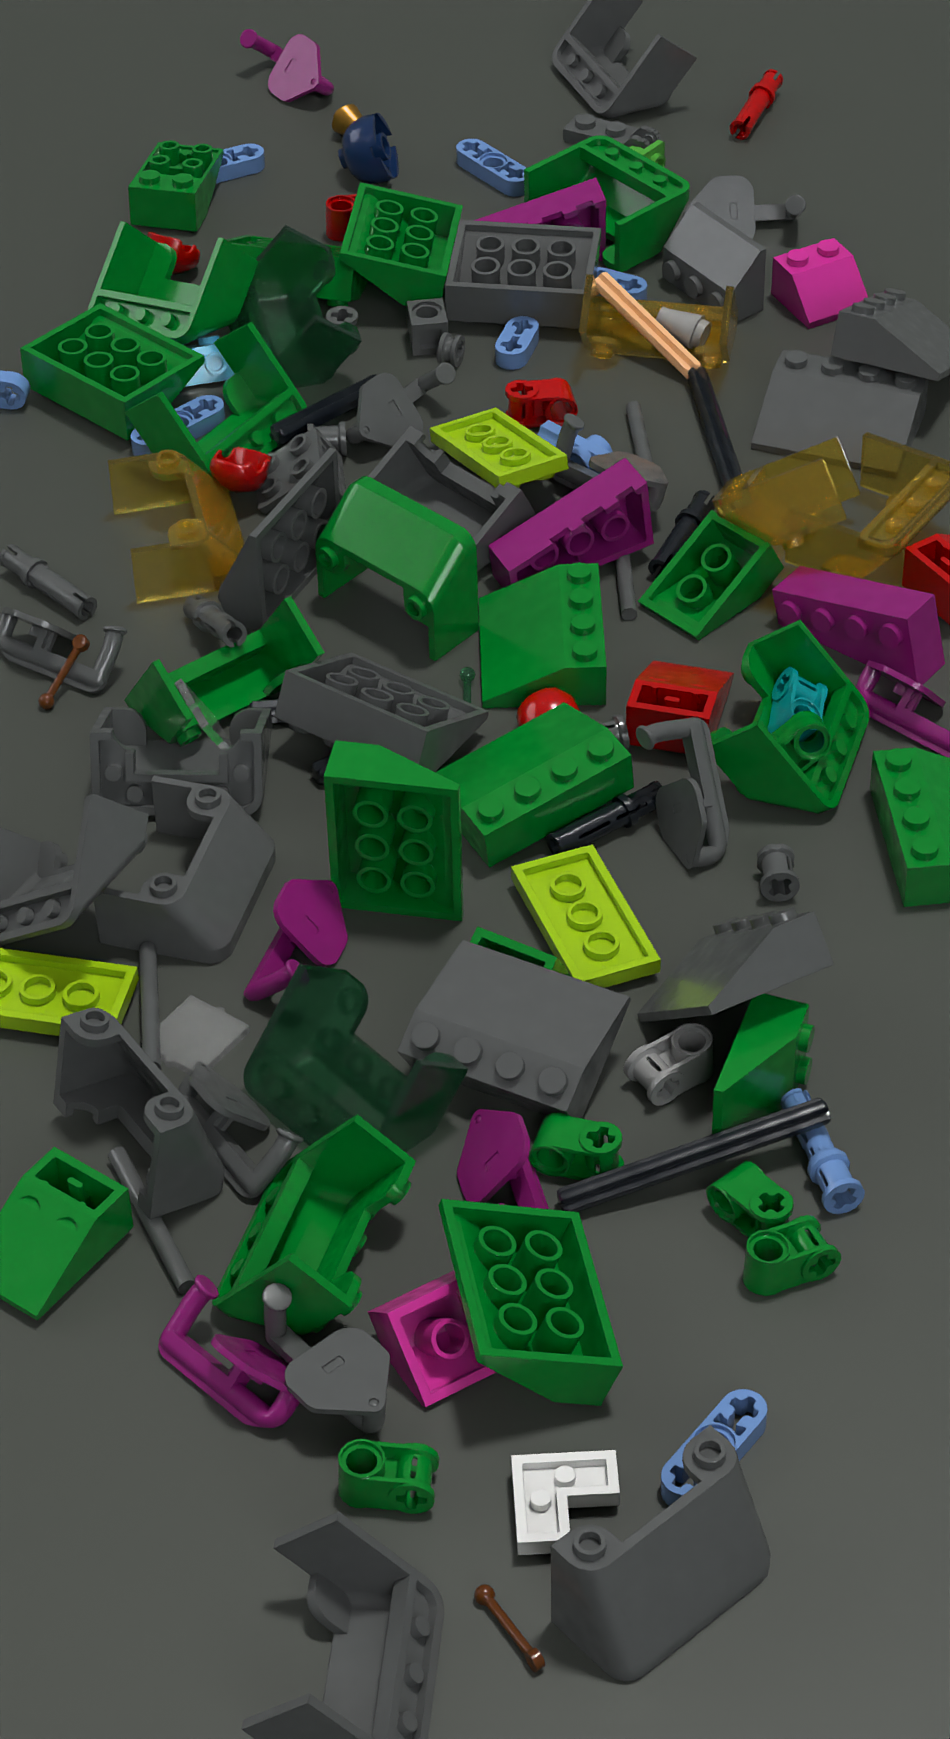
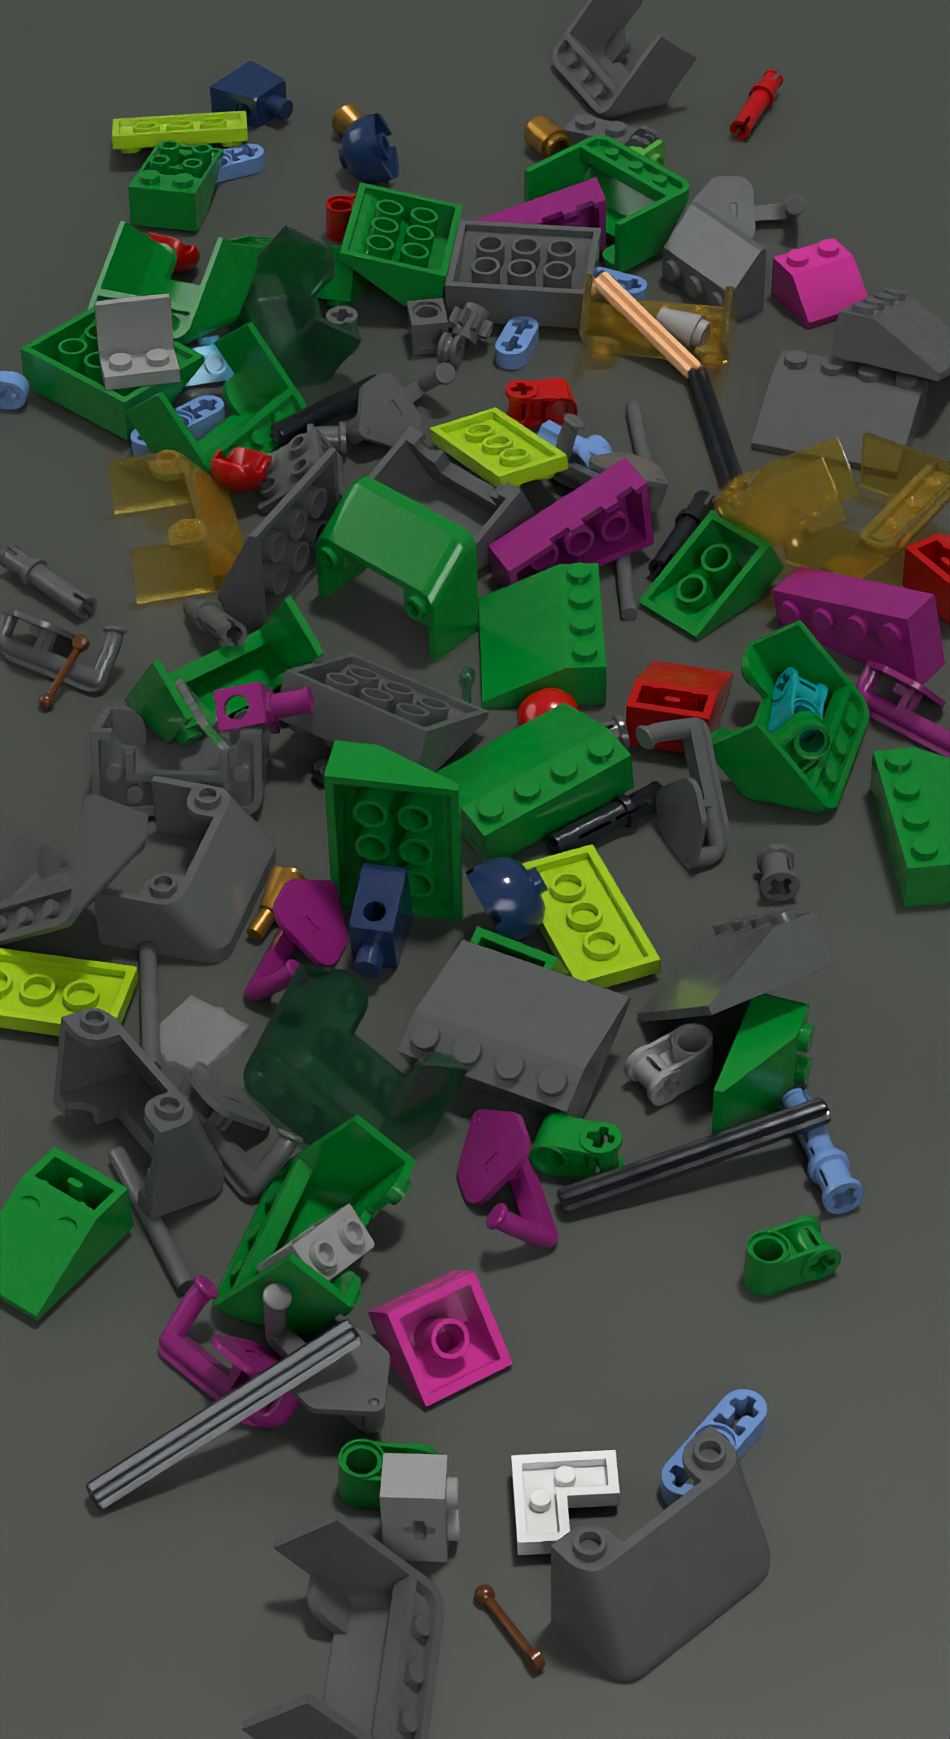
(136, 341): none -> light grey bracket
(186, 129): none -> lime plate
(223, 1414): none -> axle
(254, 91): none -> dark blue torso
(264, 706): none -> magenta bracket
(277, 878): none -> pearl gold cone
(296, 66): magenta piece -> none
(327, 1244): none -> light grey bracket
(376, 934): none -> dark blue torso
(418, 1506): none -> light grey brick
(471, 323): none -> dark grey gear
(491, 166): medium blue beam -> none
(510, 895): none -> dark blue cylinder
(533, 1298): green slope -> none
(546, 136): none -> pearl gold brick
(750, 1200): green piece -> none

